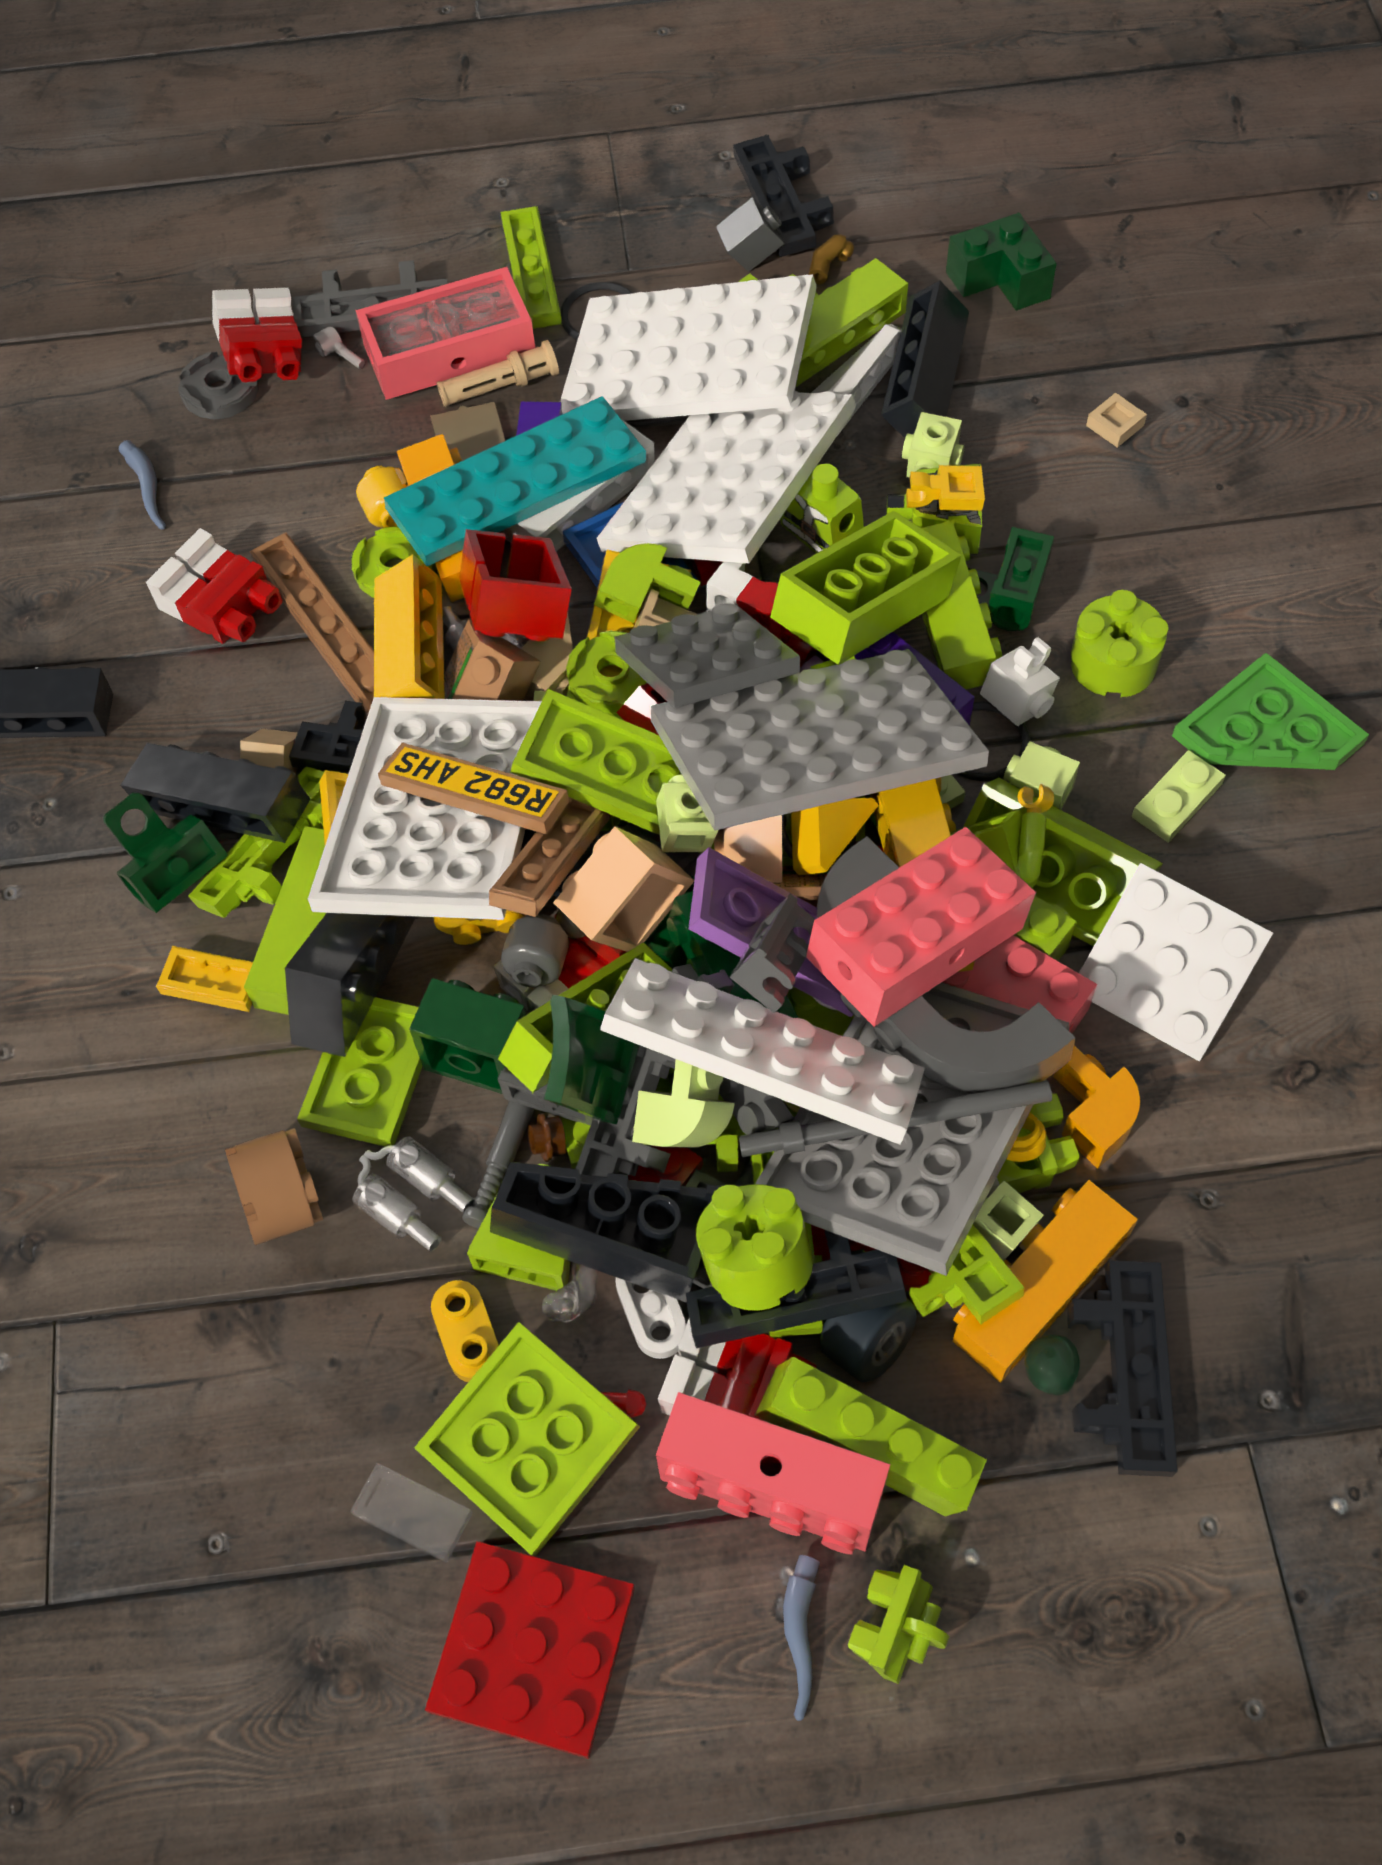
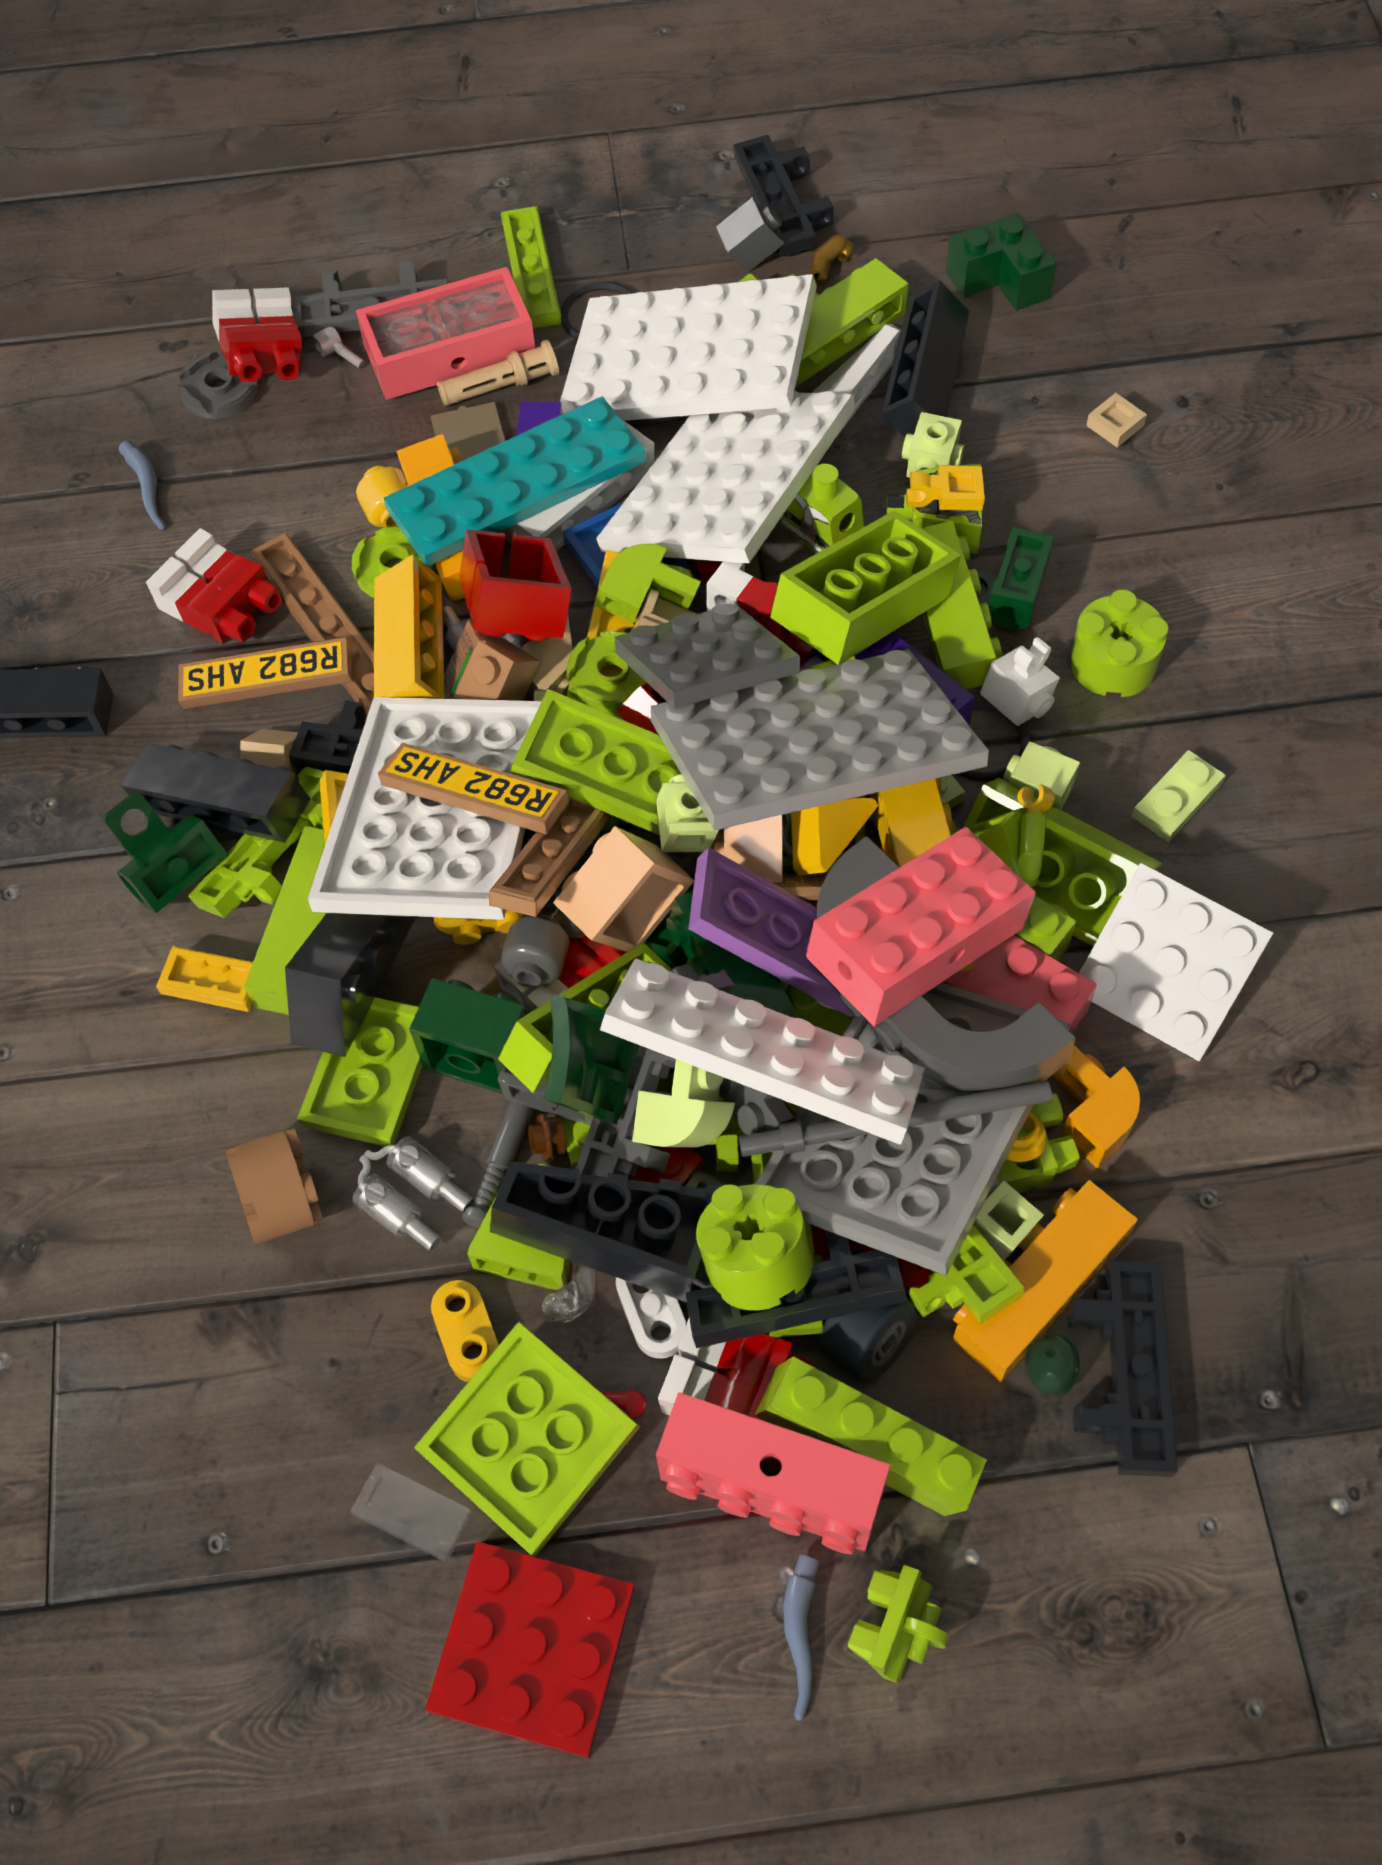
(264, 673): none -> tile
(774, 954): dark grey hinge -> none
(1269, 722): bright green plate -> none

